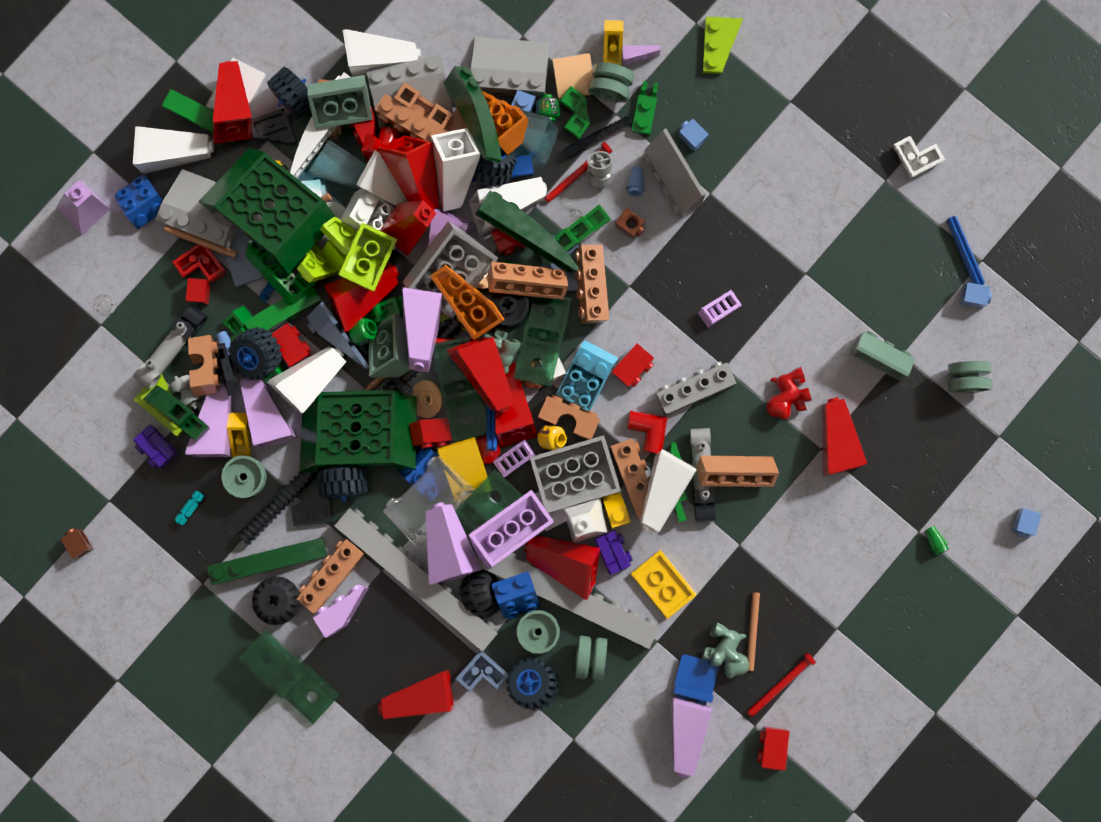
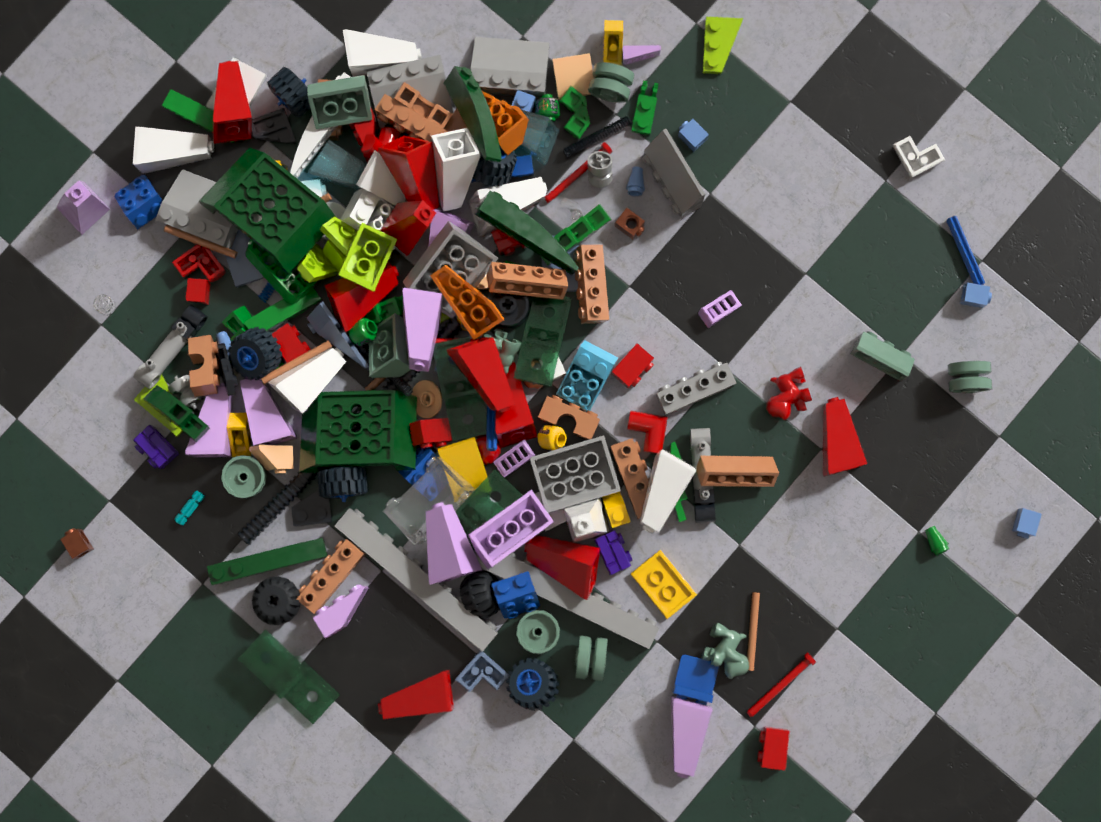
(274, 457): none -> light nougat slope
(297, 361): none -> nougat bar

